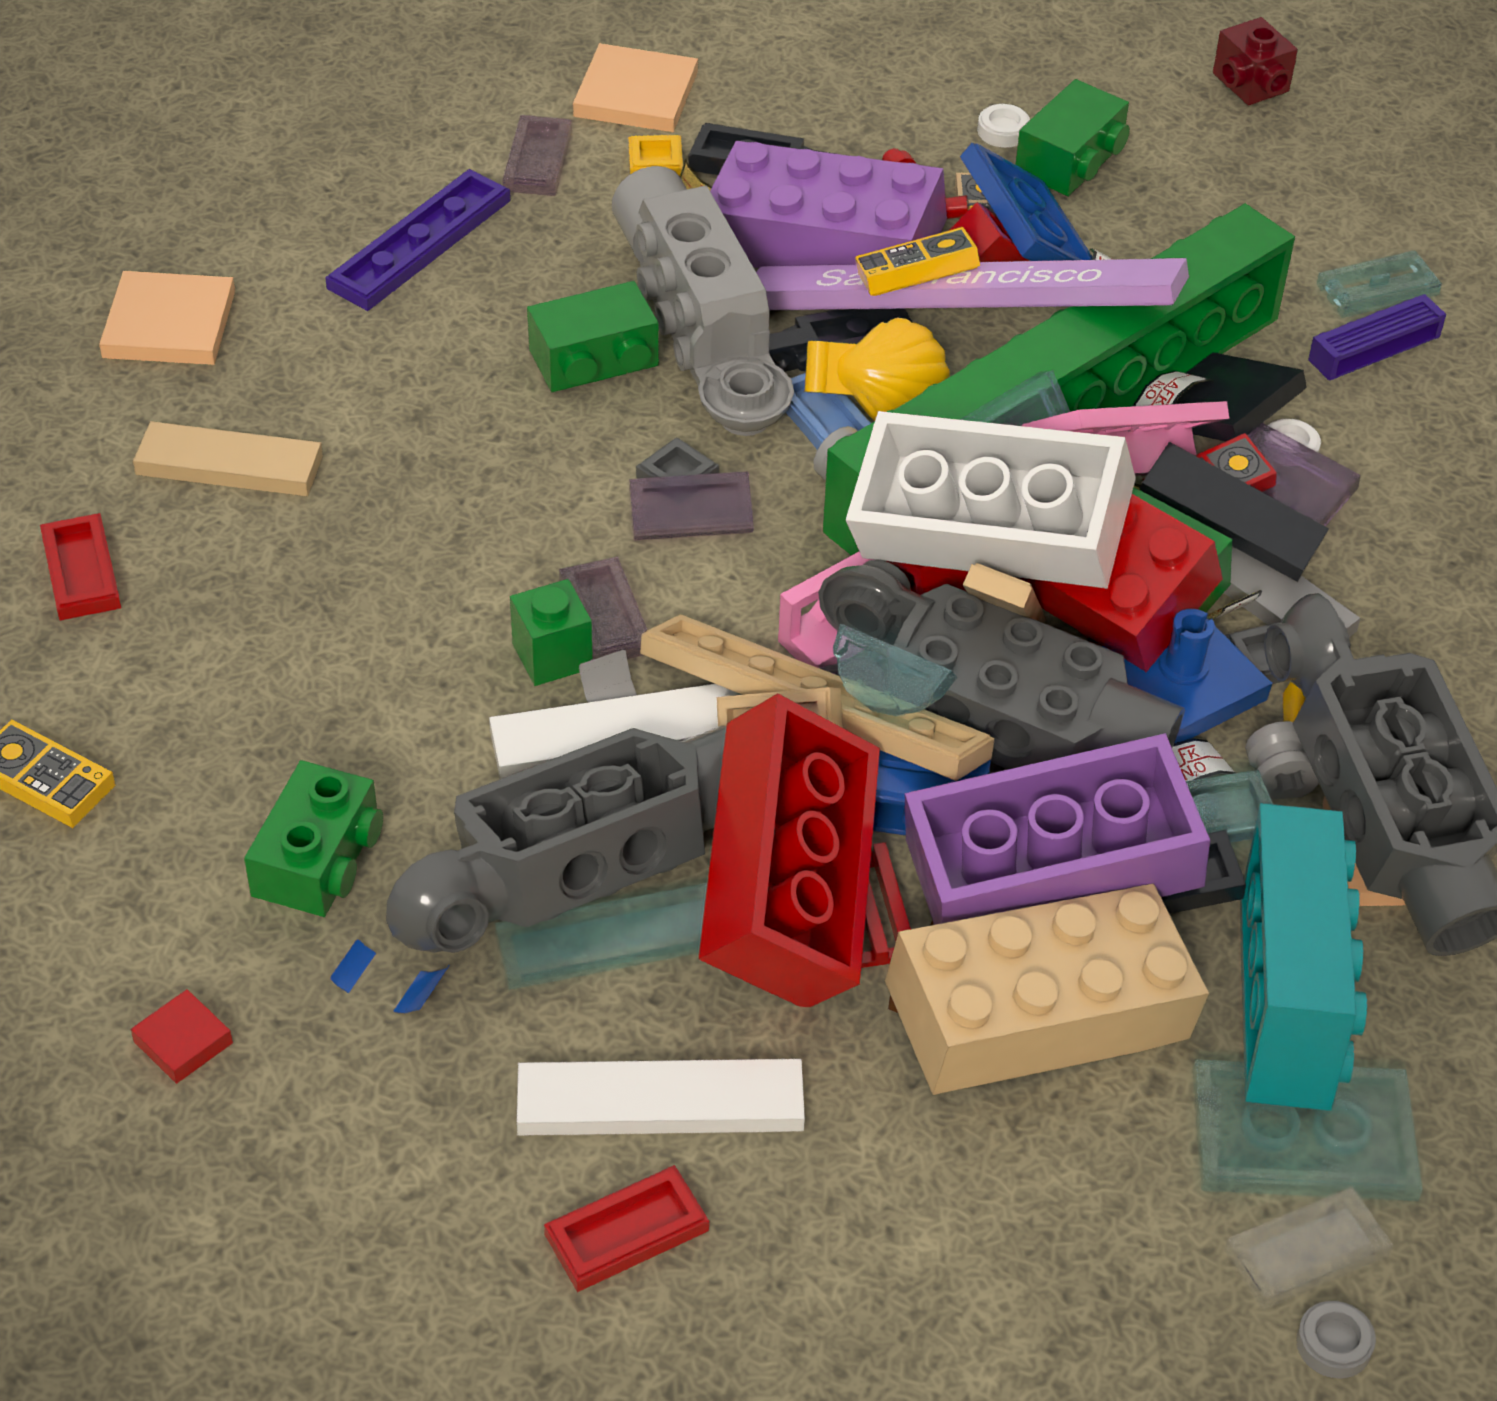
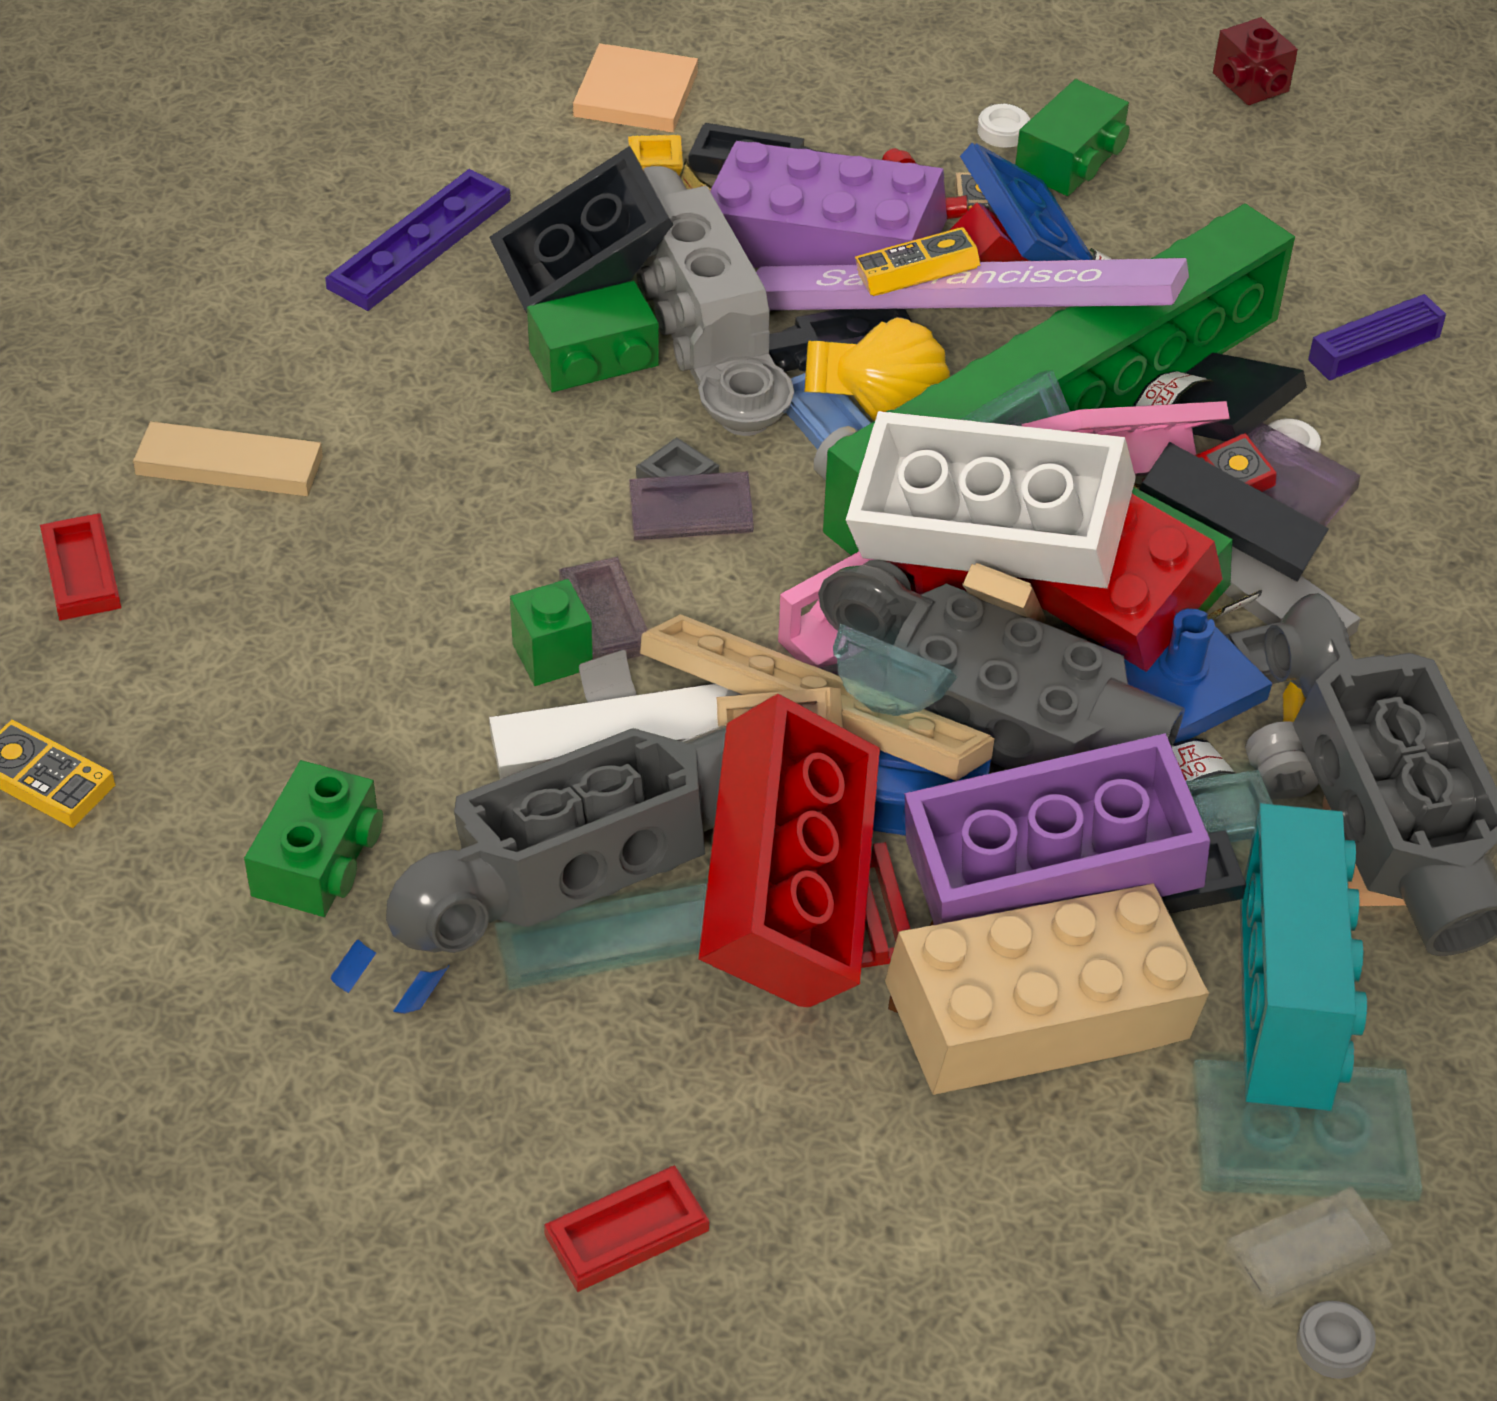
(167, 317): light nougat tile -> none
(181, 1036): red tile -> none
(537, 155): tile -> none
(585, 234): none -> black slope
(660, 1097): white tile -> none
(1382, 289): clear light blue tile -> none

